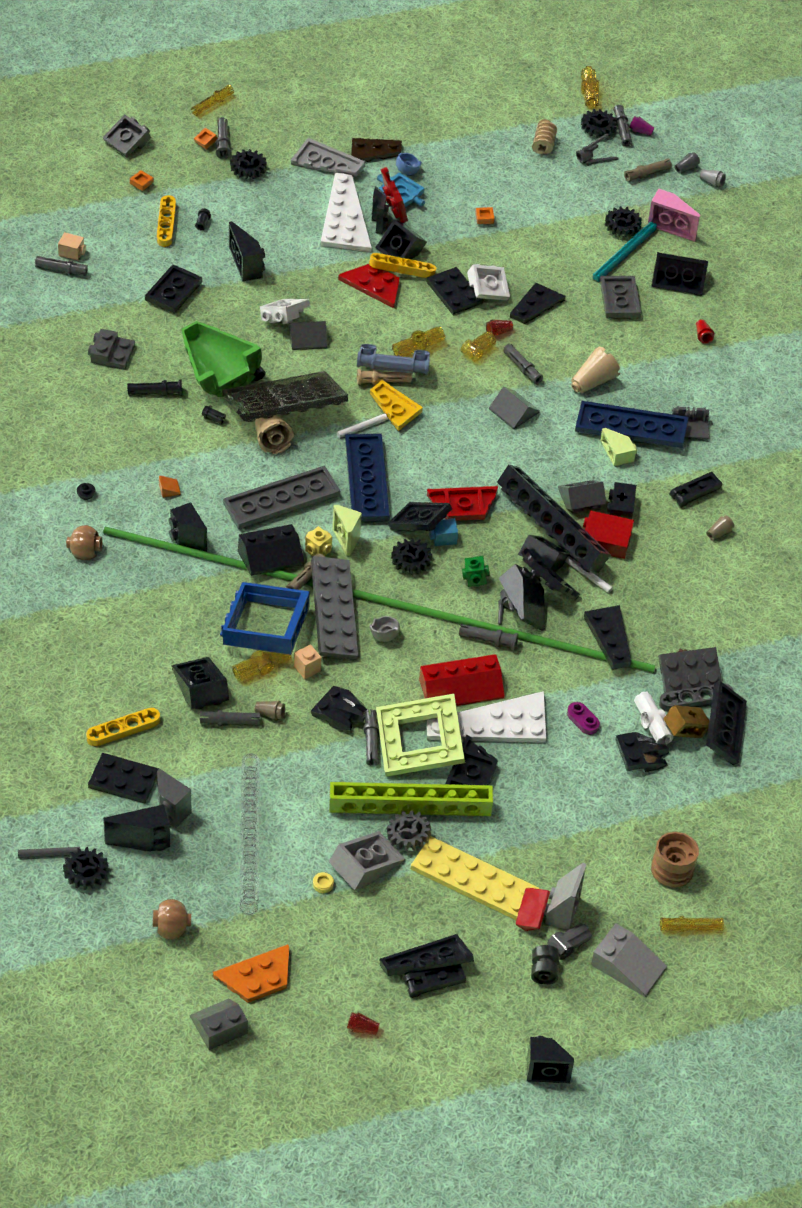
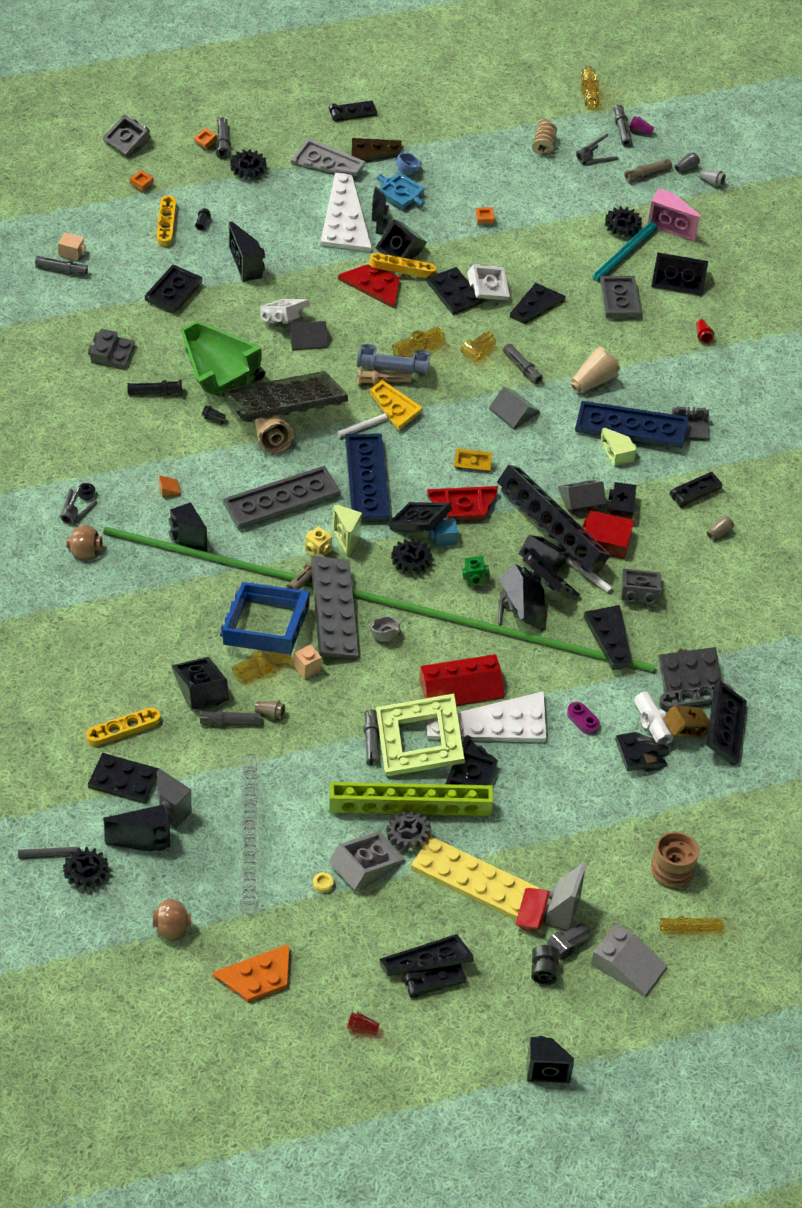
(70, 512): none -> dark grey plant
(218, 96): clear yellow pin -> none
(220, 1023): dark grey slope -> none
(270, 549): black slope -> none
(339, 708): black plate -> none
(352, 110): none -> black plate
(393, 197): red wing -> none
(473, 459): none -> yellow plate
(497, 637): dark grey pin -> none
(499, 327): clear red cone -> none
(598, 123): black gear -> none
(641, 586): none -> dark grey plate

